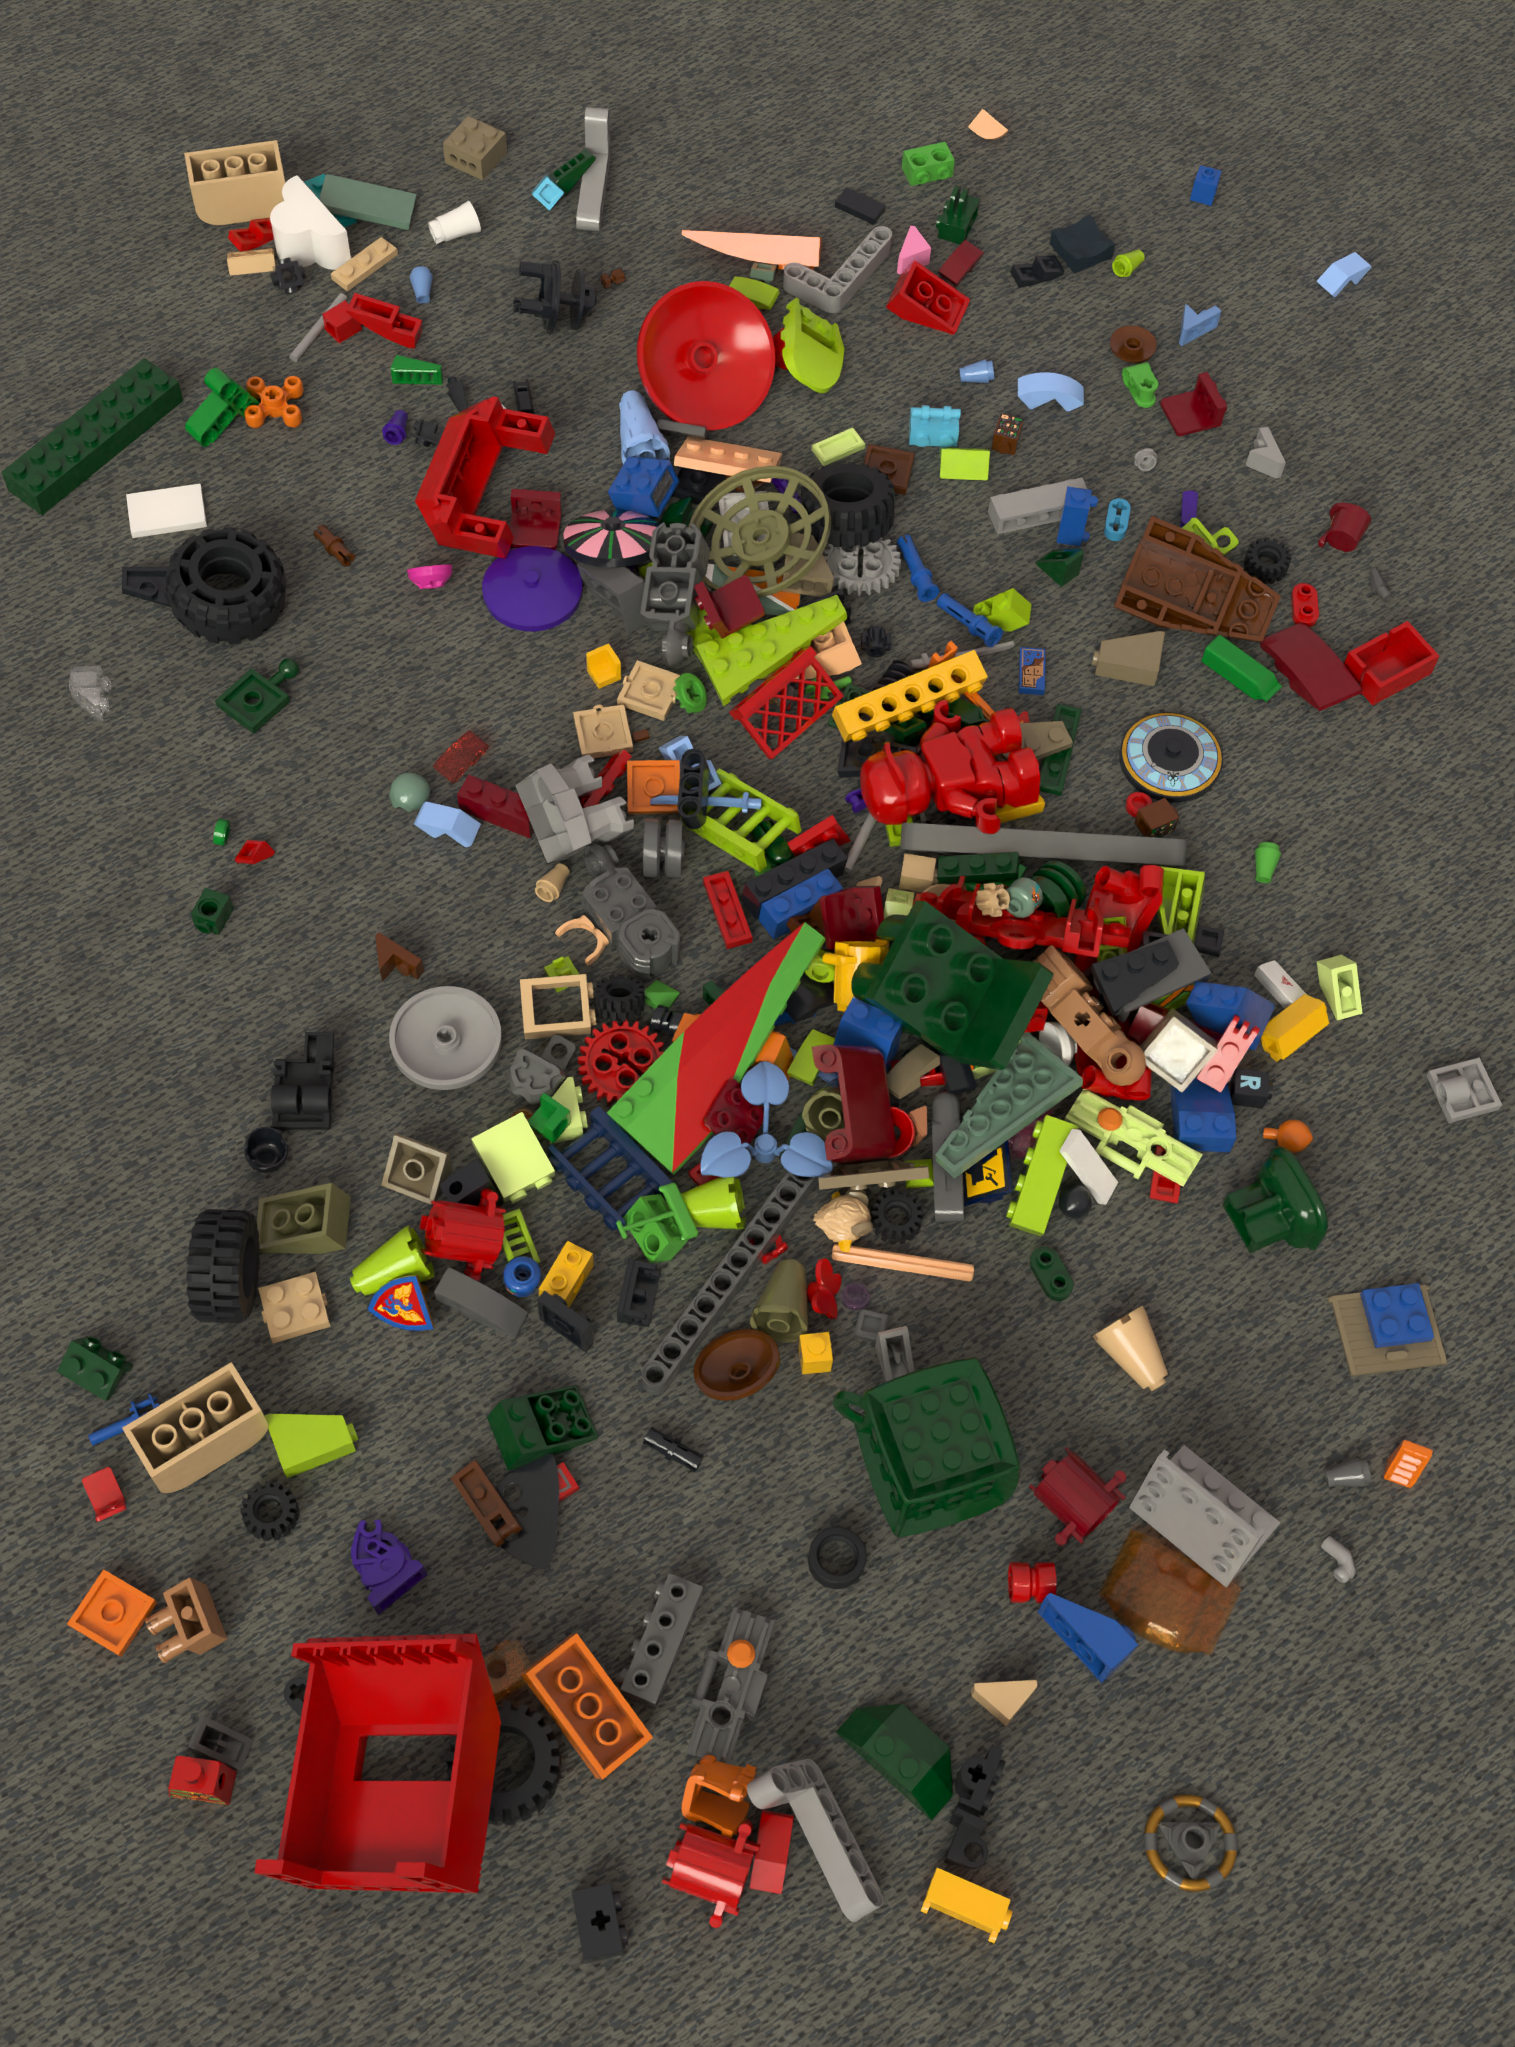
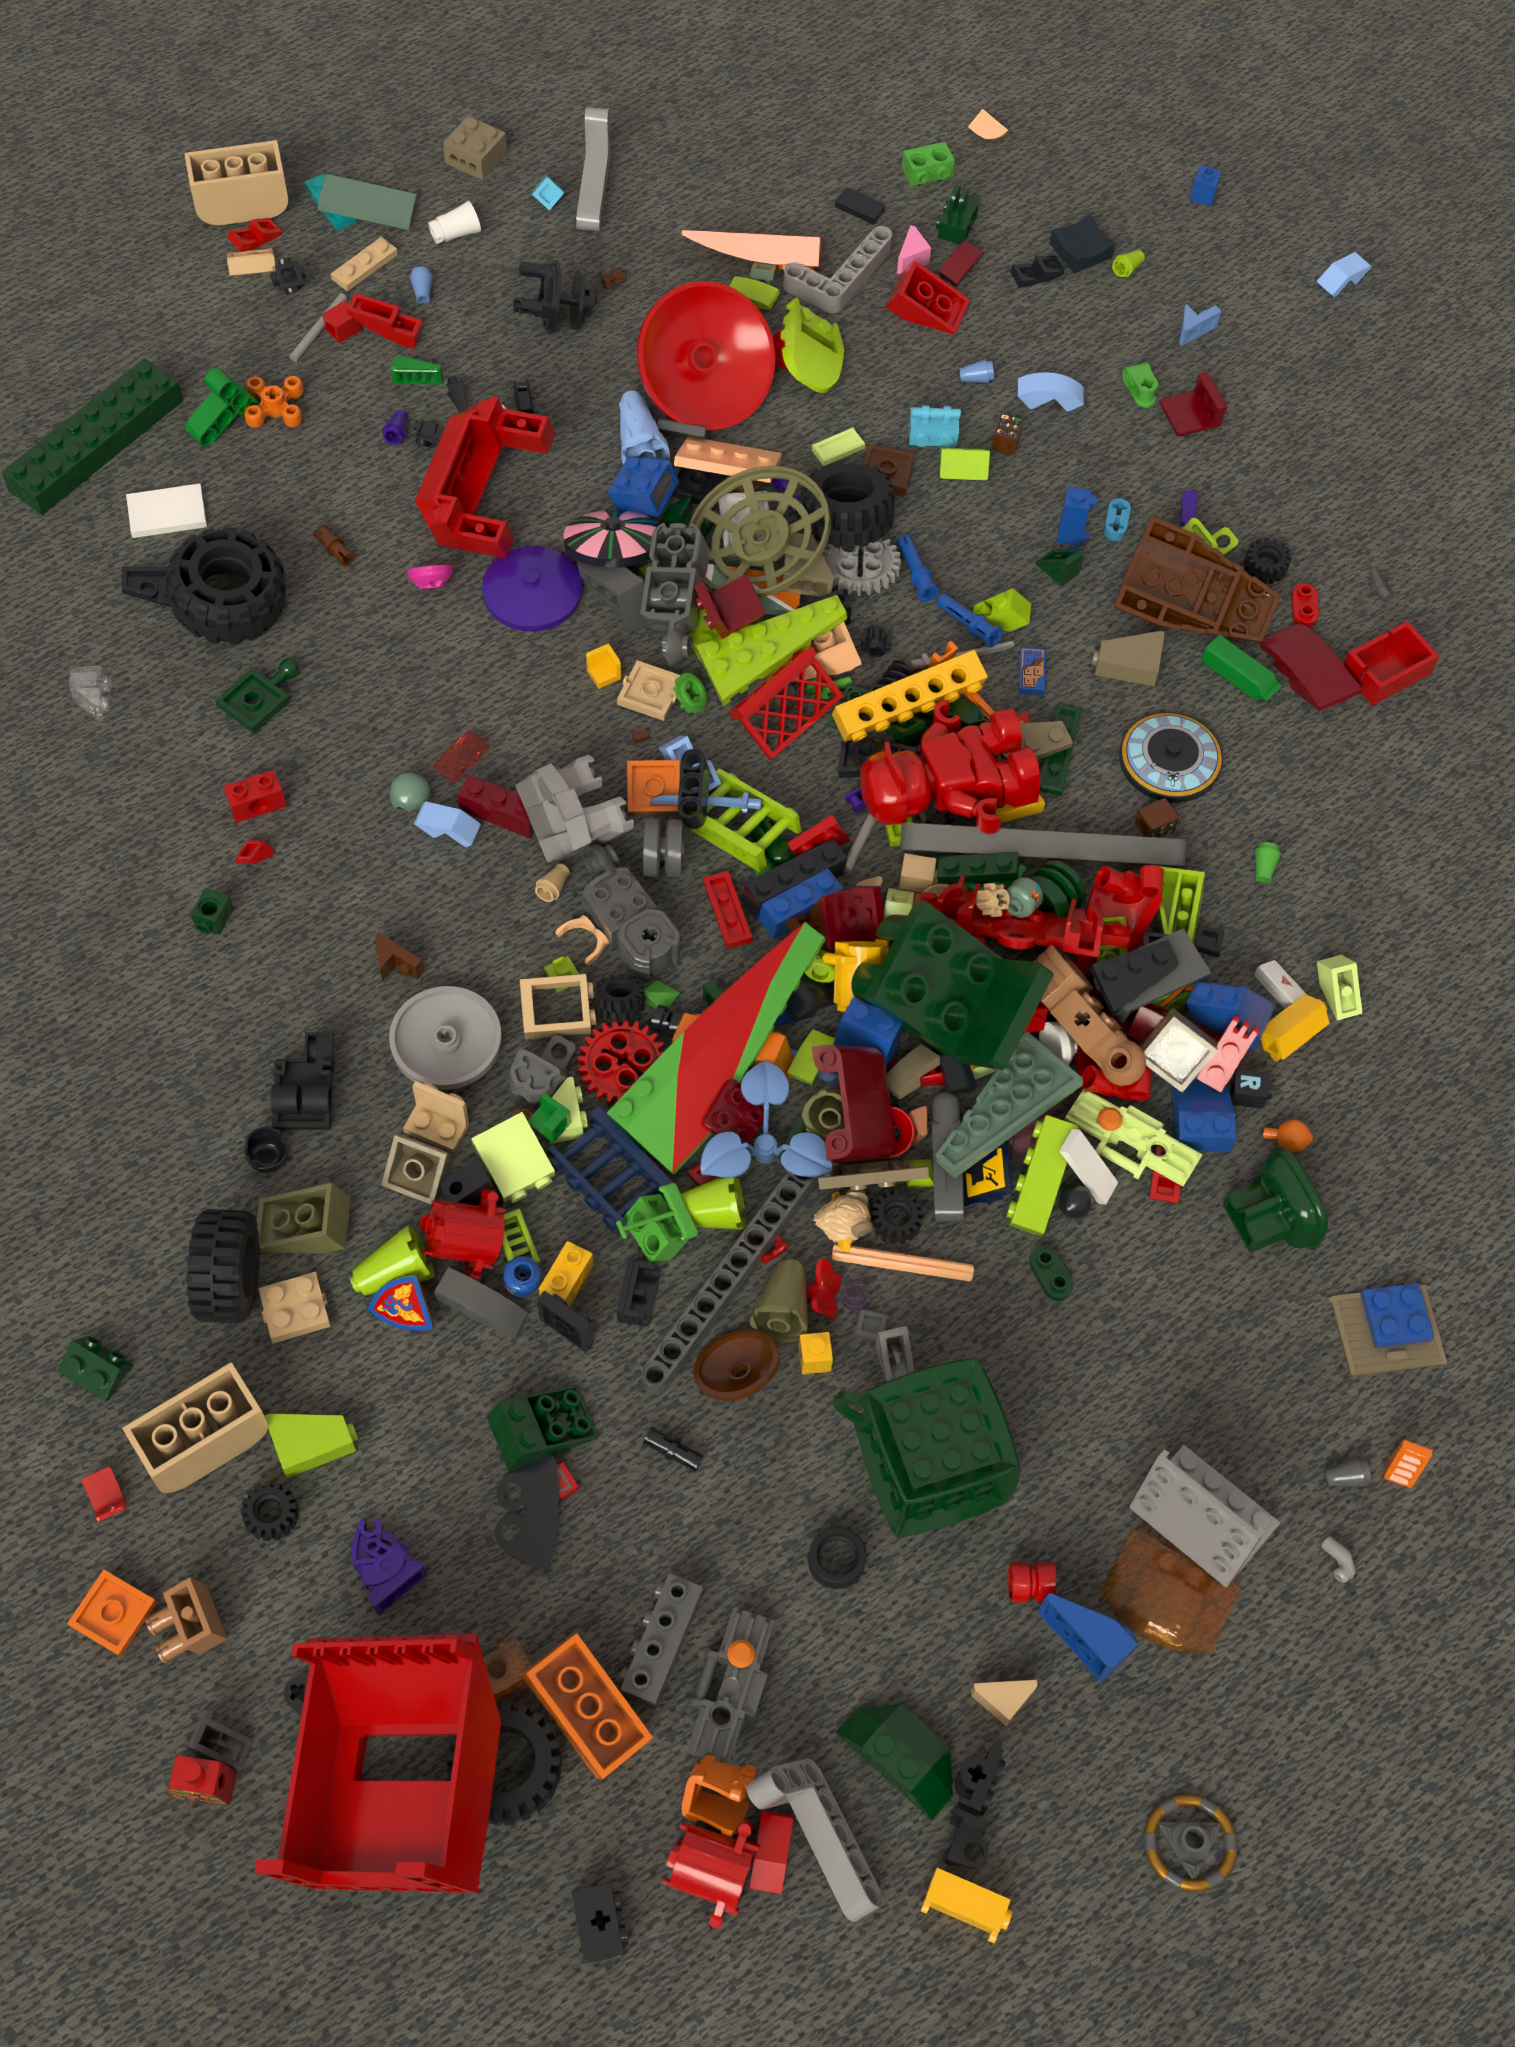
(116, 1428): blue piece -> none
(221, 832): green tile -> none
(254, 796): none -> red brick
(307, 229): white brick -> none
(437, 1117): none -> tan bracket
(486, 1502): reddish brown plate -> none
(535, 518): dark red bracket -> none
(570, 172): dark green slope -> none
(603, 731): tan plate -> none
(614, 768): red plate -> none
(1030, 506): light grey brick -> none
(1077, 1495): dark red container -> none
(1133, 344): reddish brown dish -> none
(1135, 1348): tan cone -> none
(1137, 801): red tile -> none
(1147, 463): light grey plate -> none
(1266, 455): light grey slope -> none
(1347, 527): dark red hat -> none
(1464, 1090): light grey plate -> none

